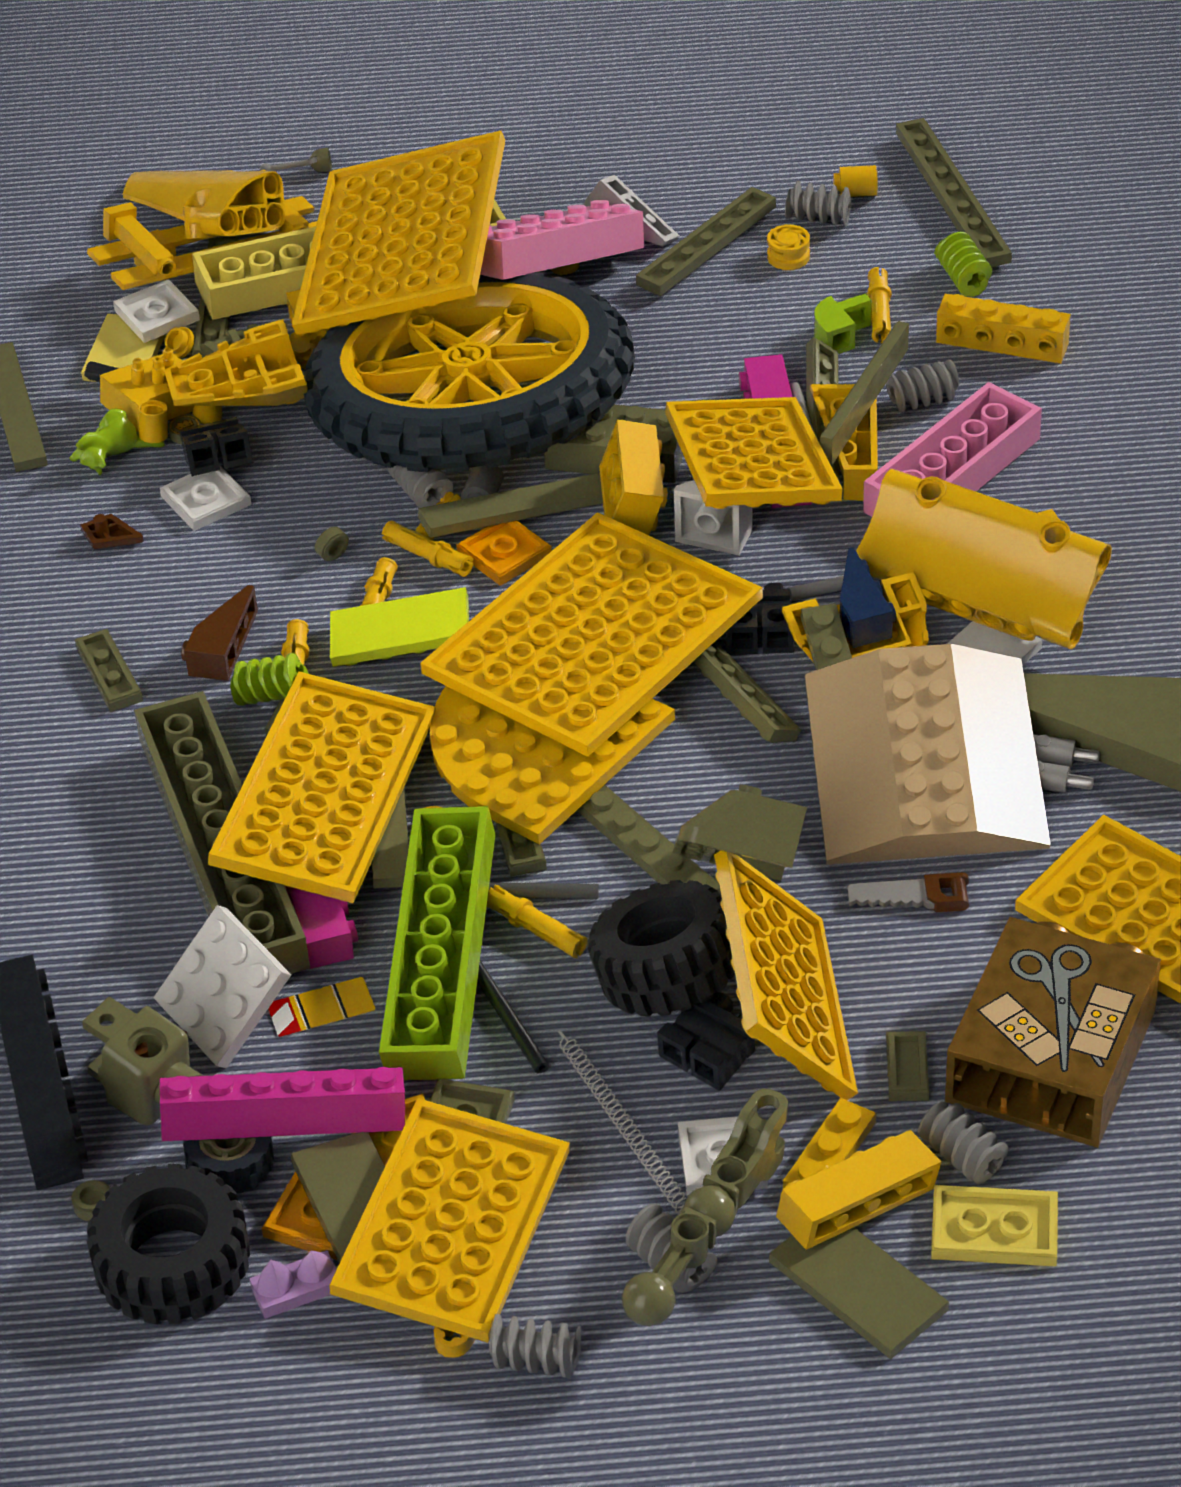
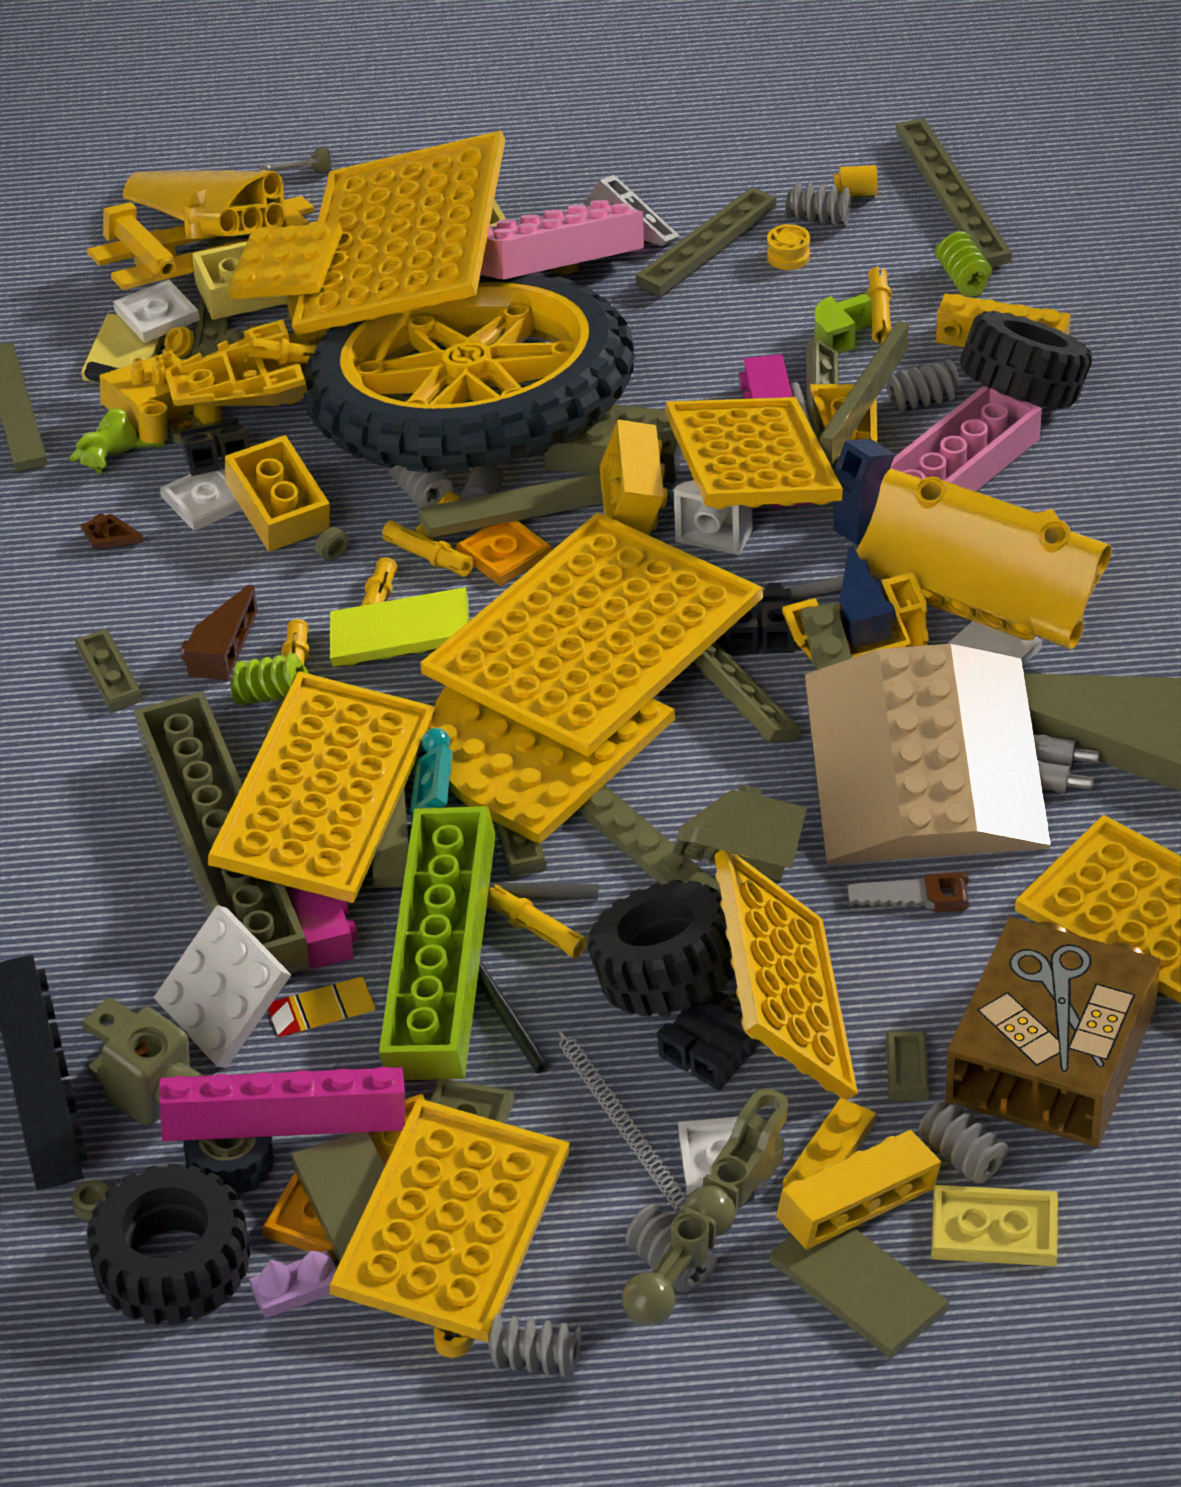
(277, 493): none -> yellow brick
(281, 350): none -> yellow pin
(285, 261): none -> yellow plate
(432, 771): none -> teal plate
(860, 475): none -> dark blue slope
(1025, 359): none -> black tyre

